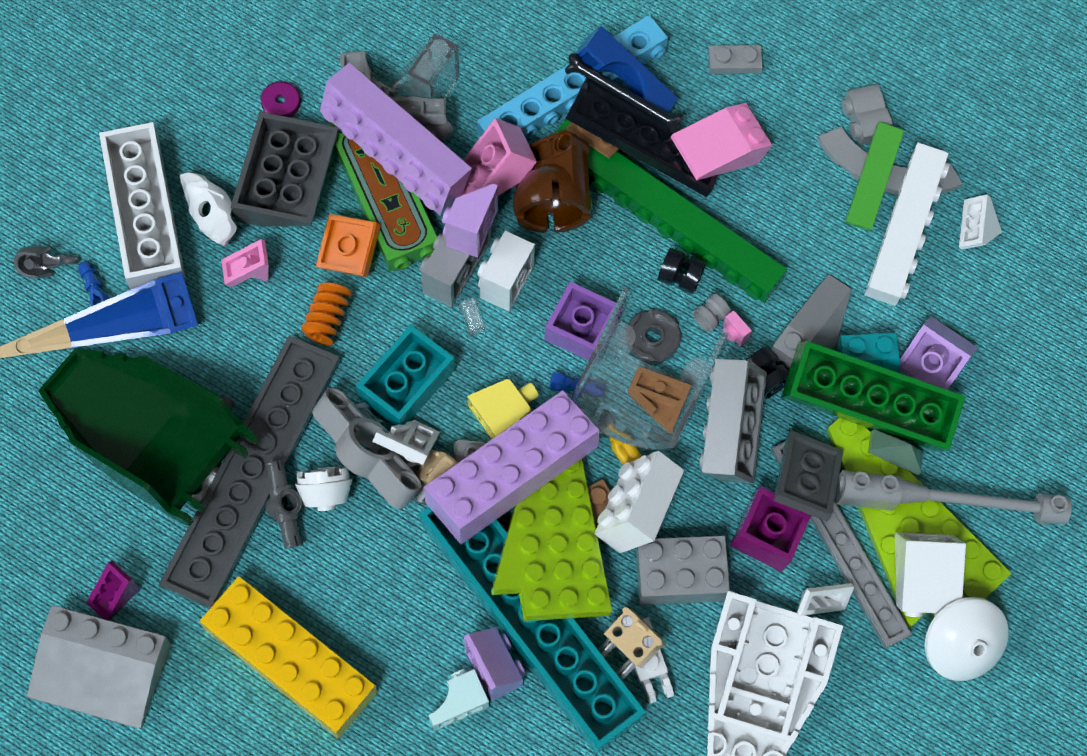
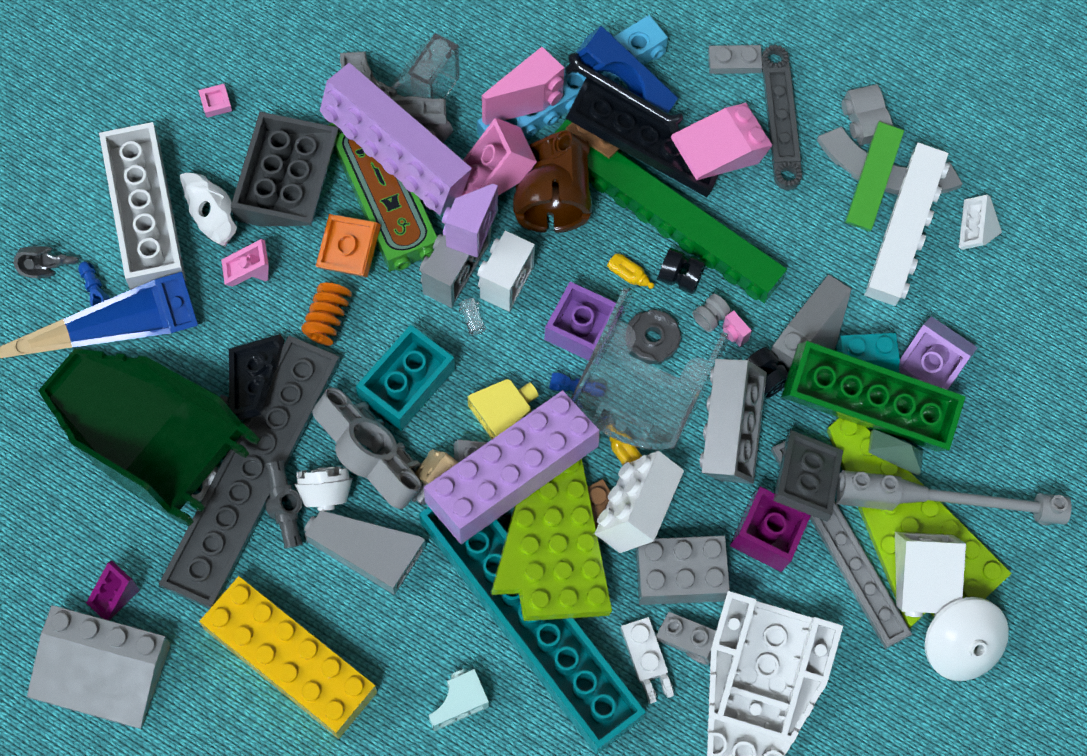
(215, 100): none -> bright pink plate
(251, 375): none -> black wing
(281, 90): magenta piece -> none
(368, 549): none -> light grey slope
(409, 440): white wing -> none
(493, 662): lavender slope -> none
(525, 89): none -> bright pink slope
(629, 271): none -> yellow piece
(634, 637): tan piece -> none
(659, 396): medium nougat wing -> none
(687, 636): none -> light grey plate
(781, 117): none -> dark grey plate
(825, 599): white slope -> none

